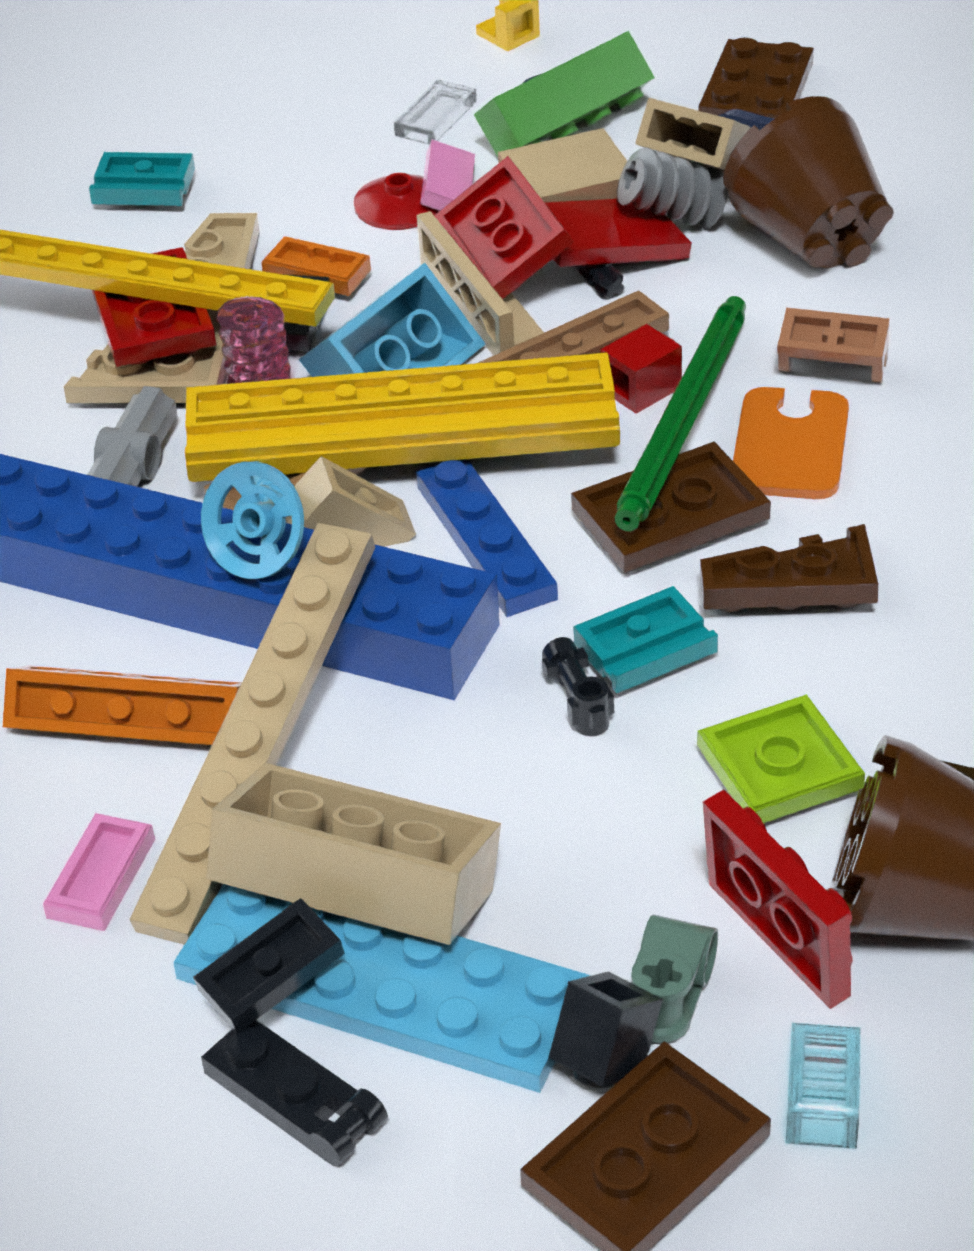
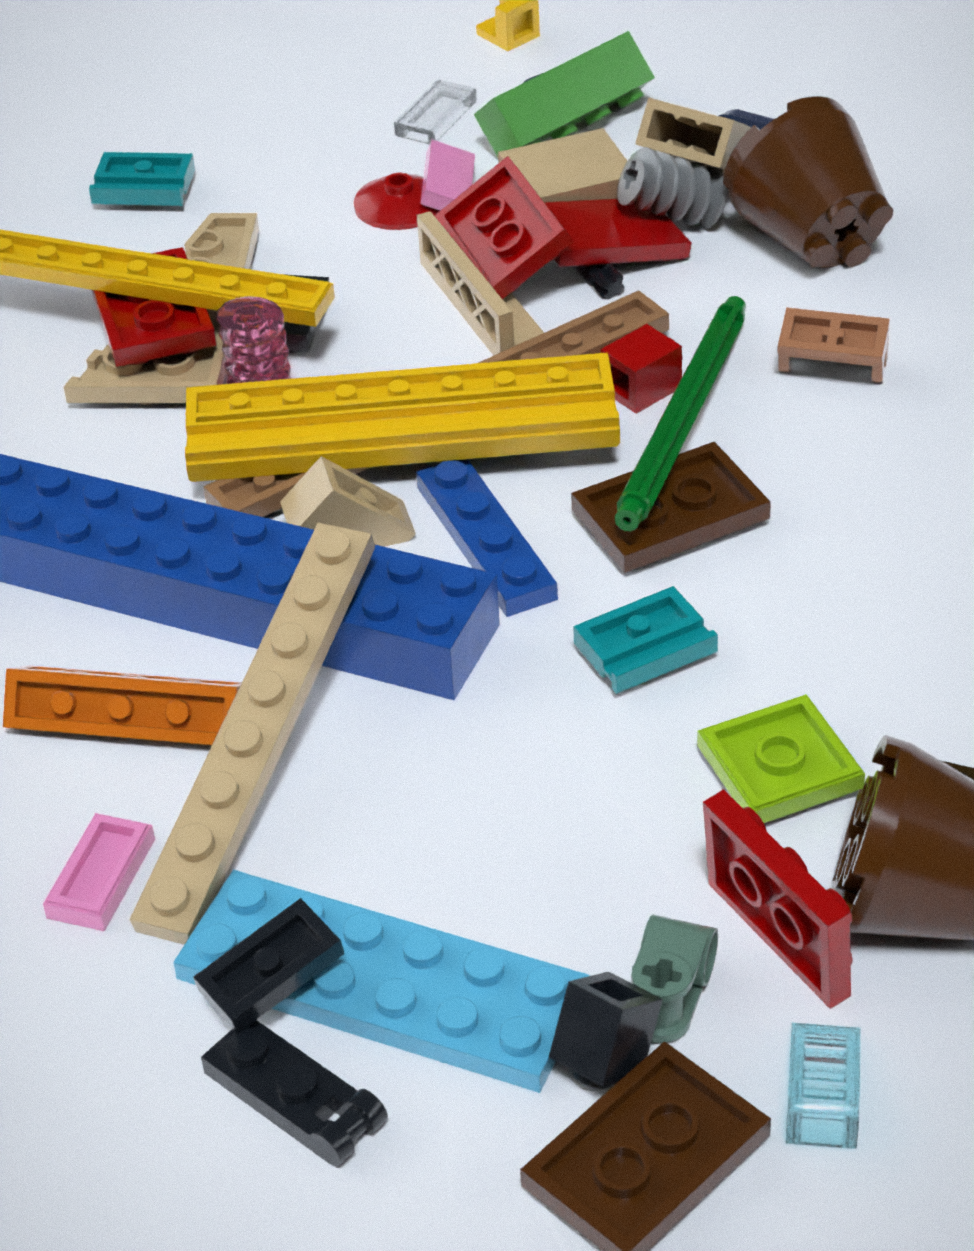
(134, 445): light grey piece -> none
(259, 513): medium azure dish -> none
(306, 258): orange plate -> none
(354, 852): tan brick -> none
(401, 329): medium azure slope -> none
(590, 696): black bar -> none
(757, 77): reddish brown plate -> none
(789, 453): orange piece -> none
(808, 575): reddish brown wing -> none

